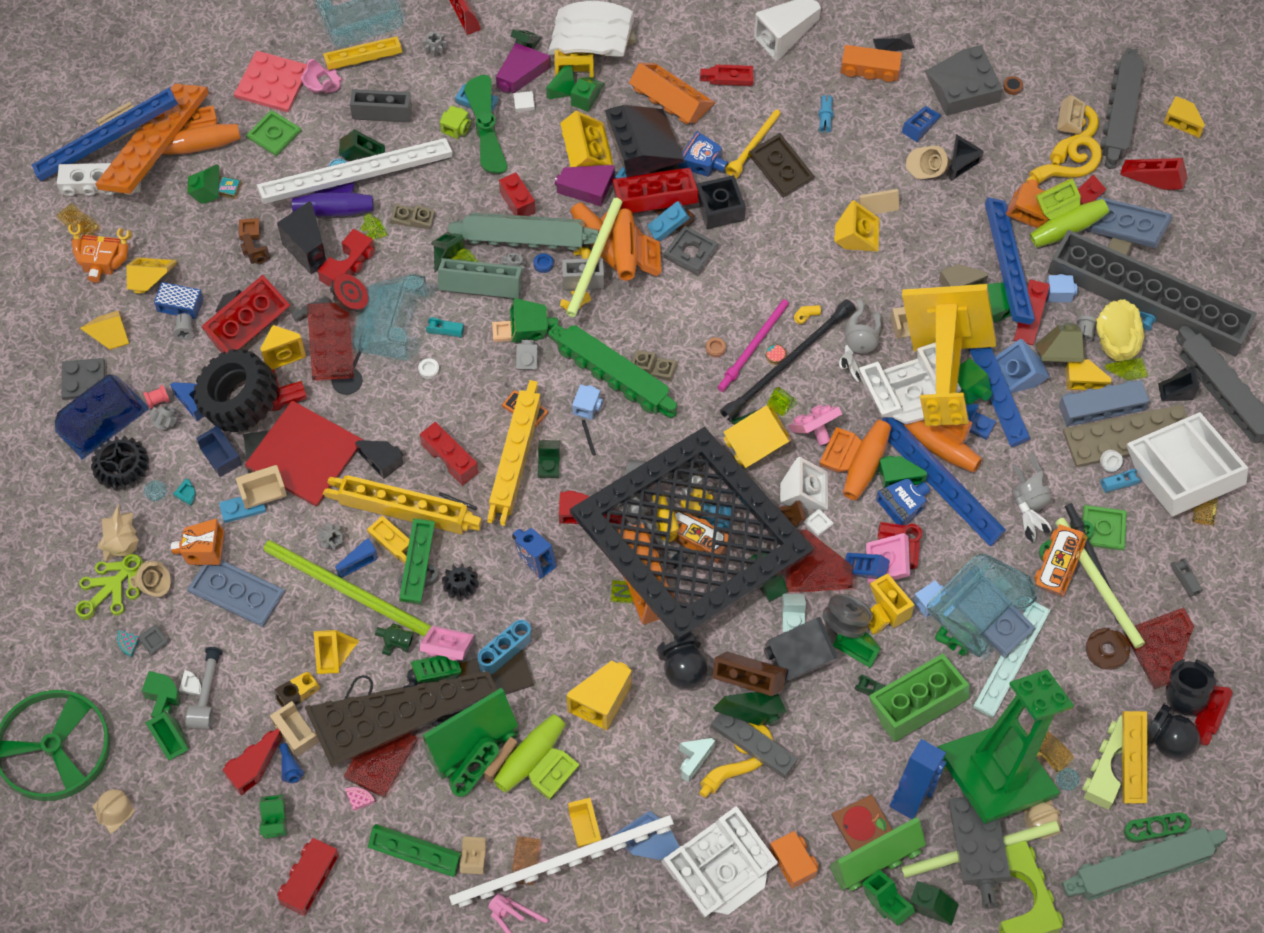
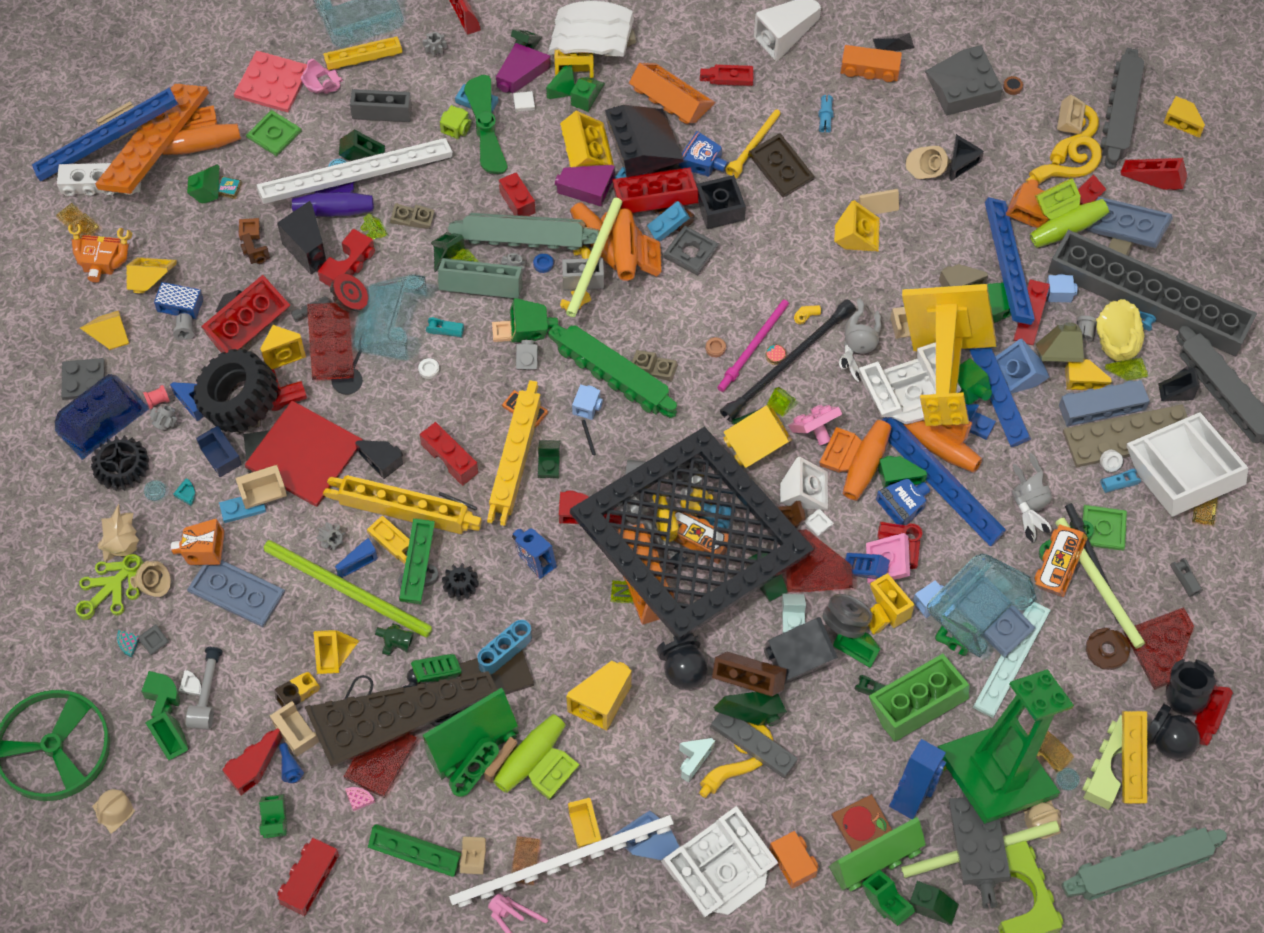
(446, 643): bright pink plate -> none
(914, 131): blue slope -> none
(1161, 819): green beam -> none

